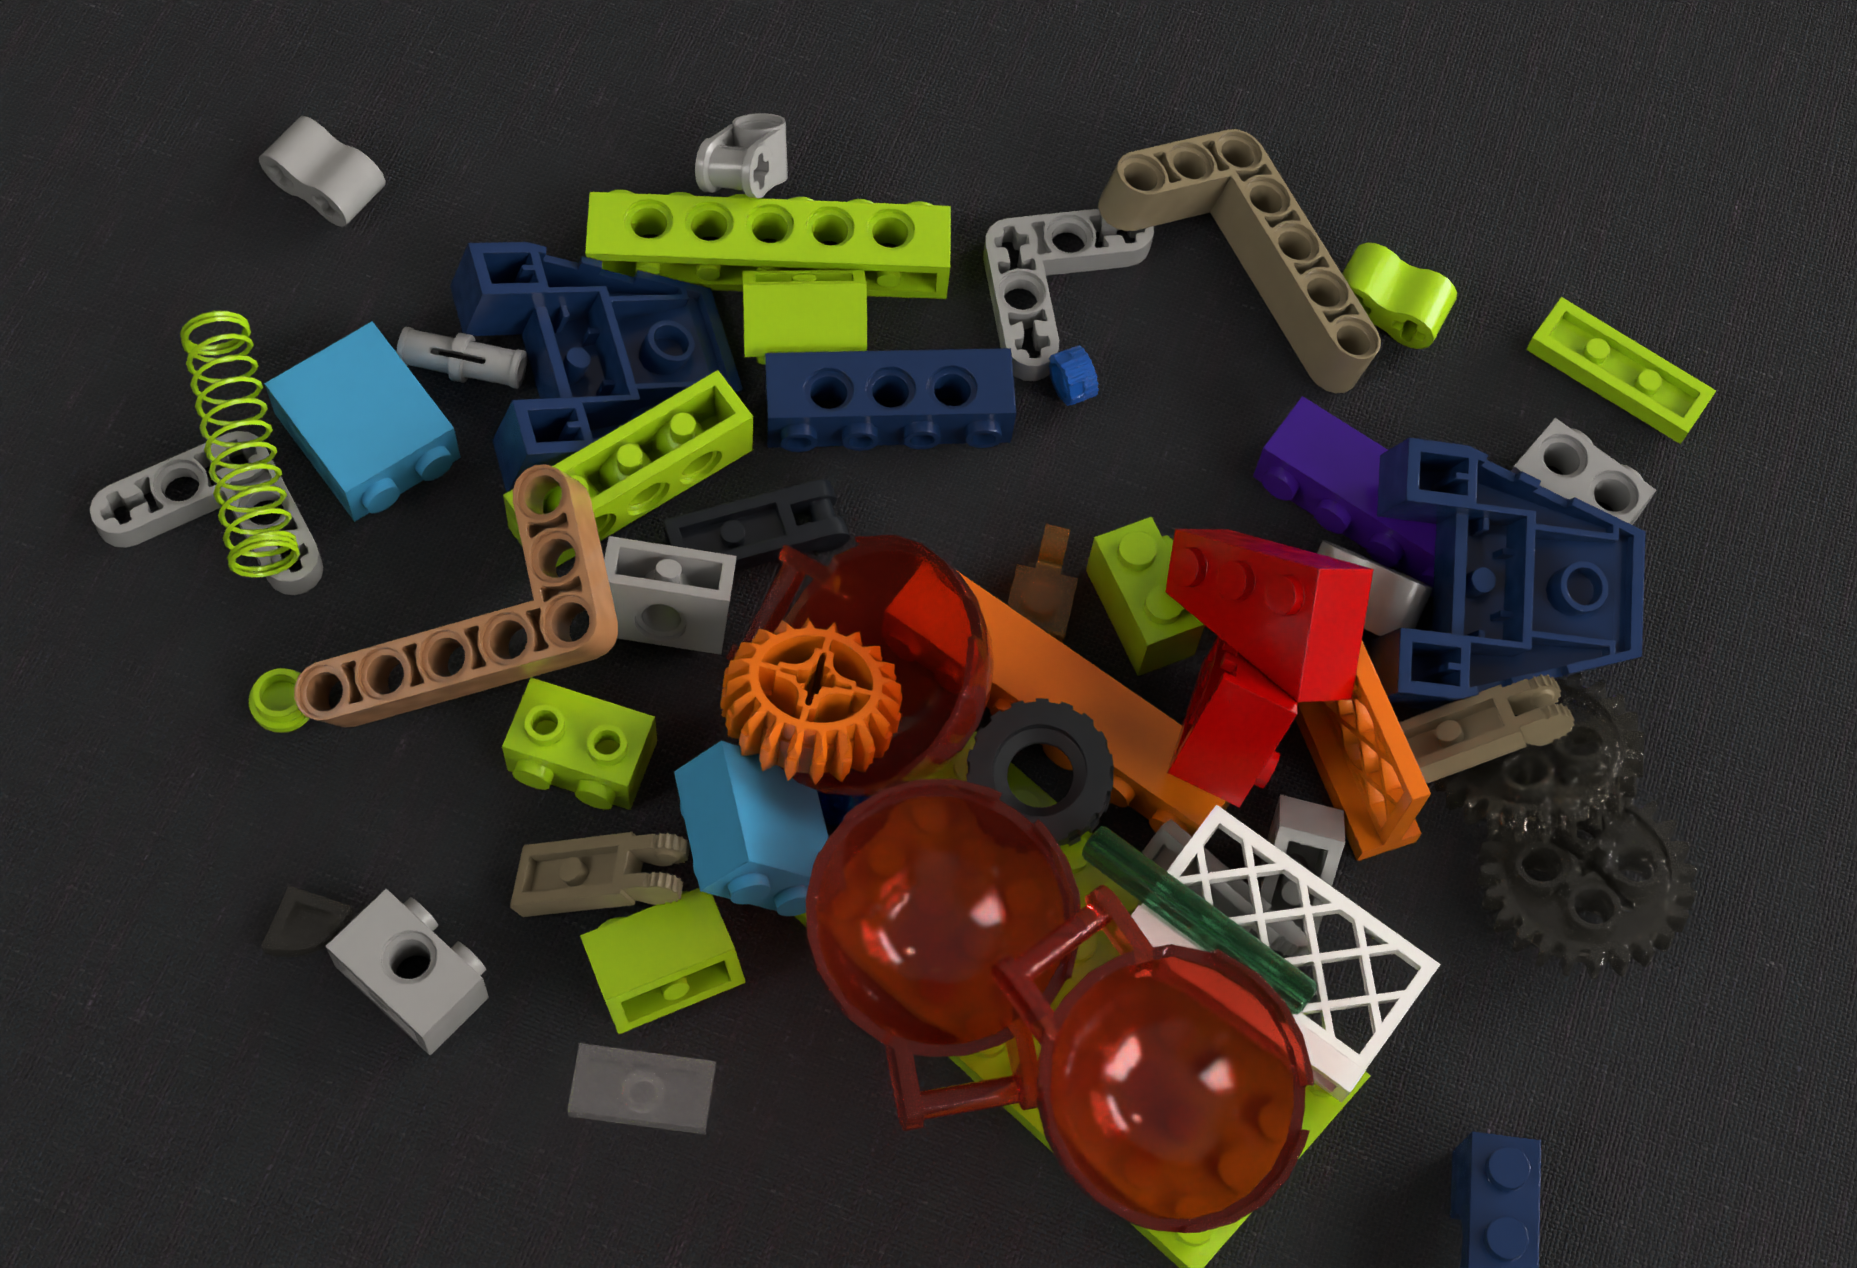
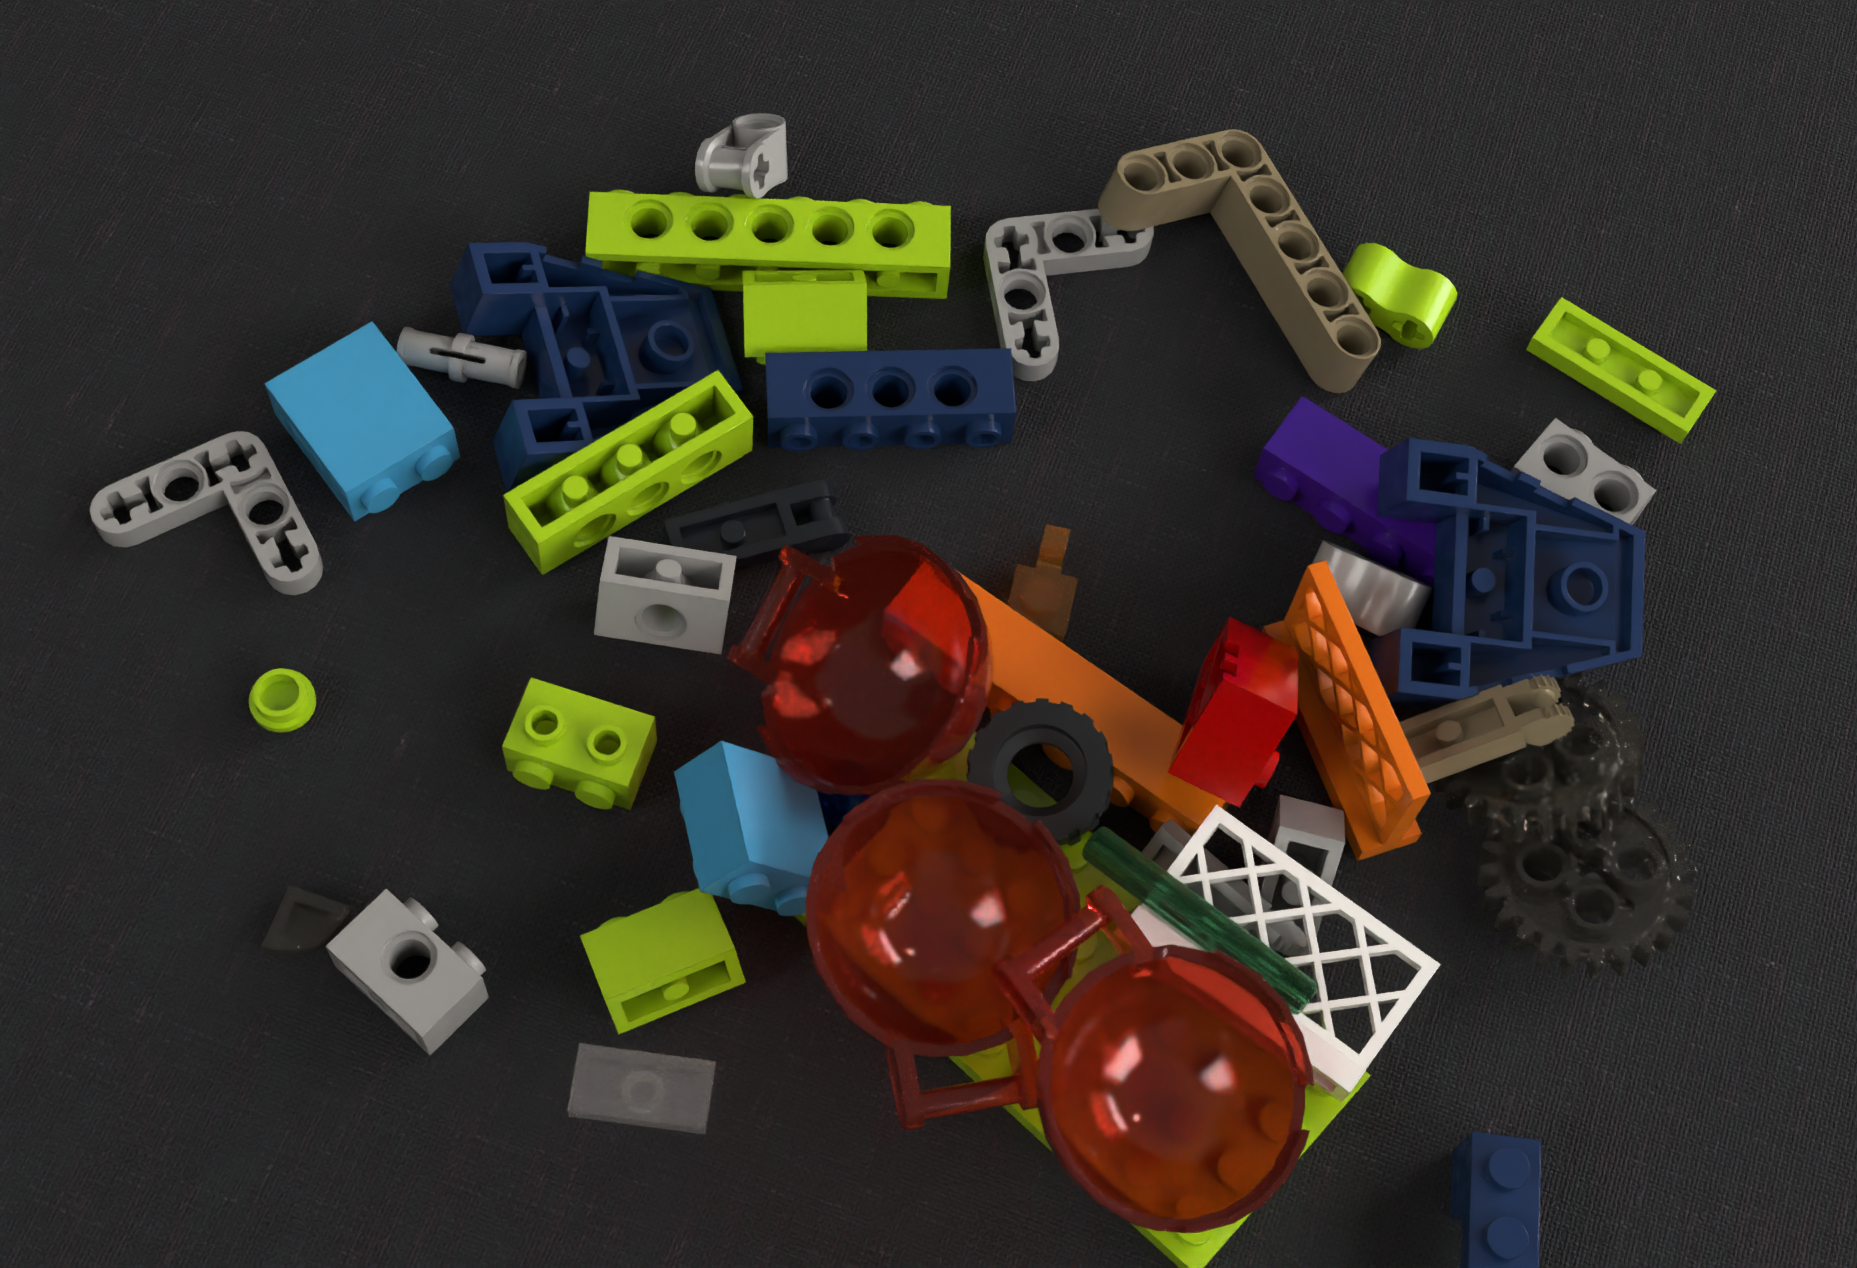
(261, 537): lime piece -> none
(322, 171): light grey axle -> none
(487, 636): medium nougat beam -> none
(597, 873): dark tan hinge -> none
(771, 691): orange gear -> none
(1073, 375): blue axle -> none
(1131, 579): lime brick -> none
(1276, 606): red wedge -> none

